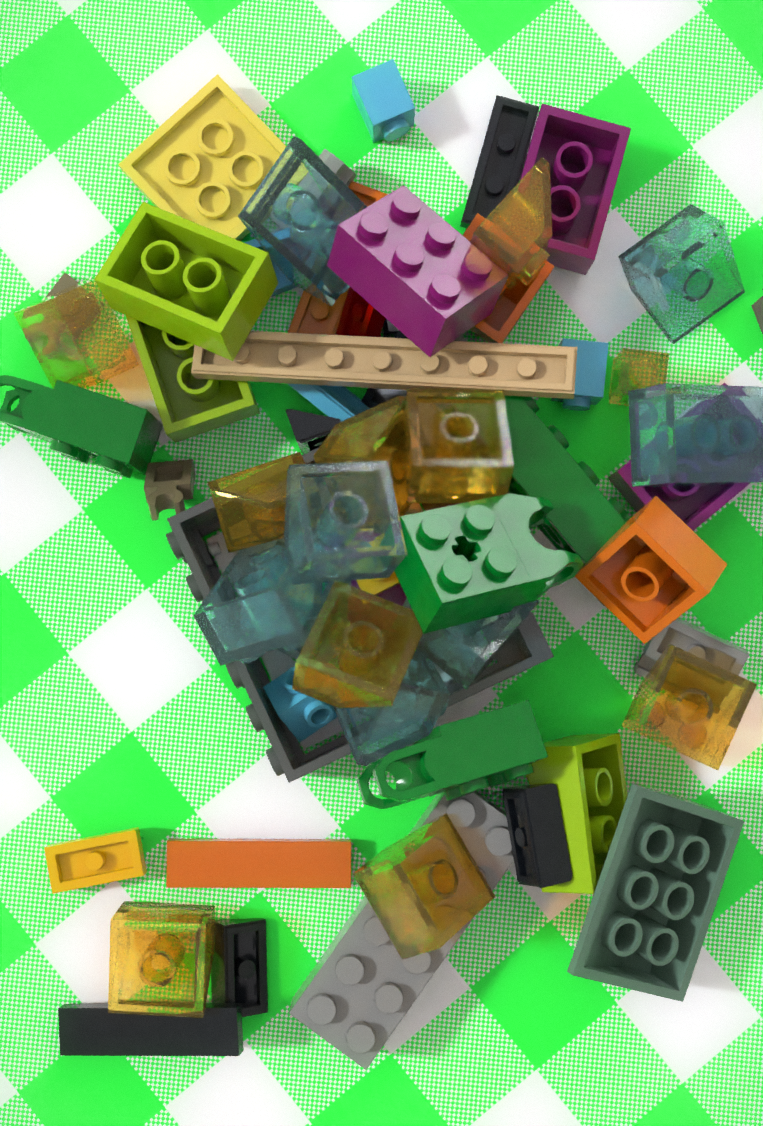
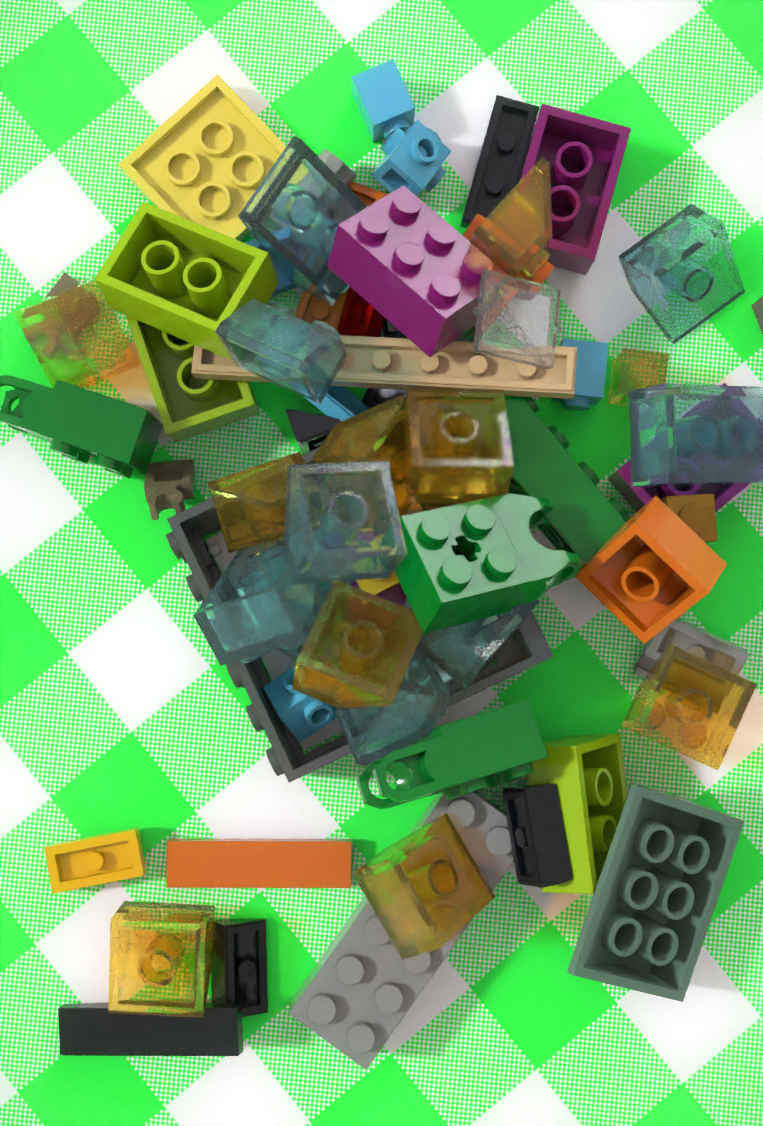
(283, 347): none -> clear light blue slope
(412, 159): none -> medium azure brick
(516, 319): none -> clear piece
(697, 513): none -> pearl gold plate

